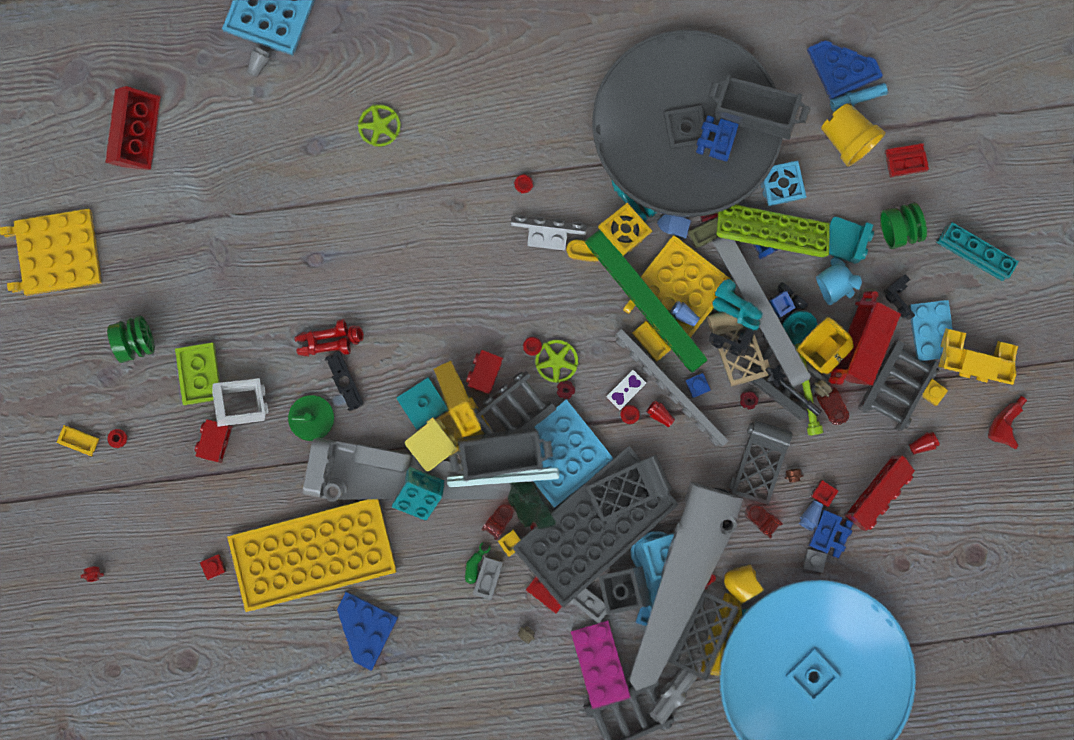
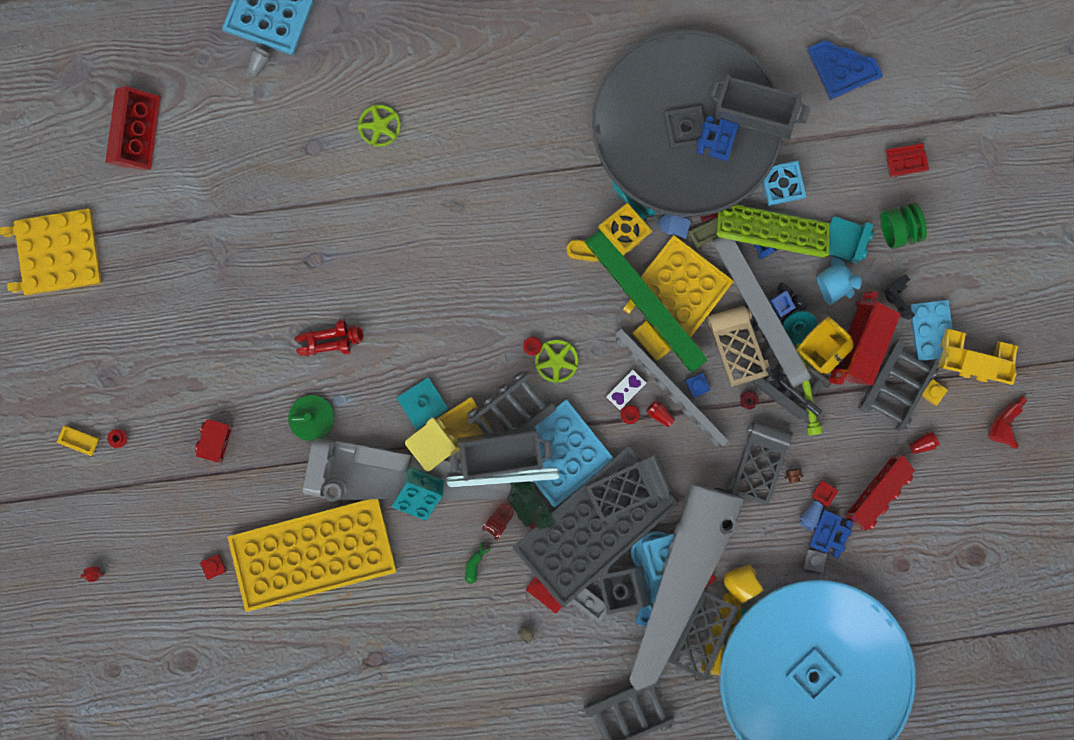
(130, 339): green wheel -> none
(197, 372): lime plate -> none
(239, 386): white window -> none
(350, 393): black piece -> none
(365, 628): blue plate -> none
(457, 398): yellow piece -> none
(485, 372): red brick -> none
(487, 578): light grey plate -> none
(508, 542): yellow plate -> none
(523, 183): red plate -> none
(548, 233): light grey bracket -> none
(566, 395): dark red plate -> none
(600, 665): dark pink plate -> none
(672, 696): light grey piece -> none
(683, 313): medium blue cone -> none
(734, 348): black bracket -> none
(748, 313): teal piece -> none
(765, 522): clear red piece -> none
(822, 388): dark tan plate -> none
(834, 405): clear red piece -> none
(852, 133): yellow piece -> none
(859, 96): medium azure pin -> none
(977, 251): teal brick -> none

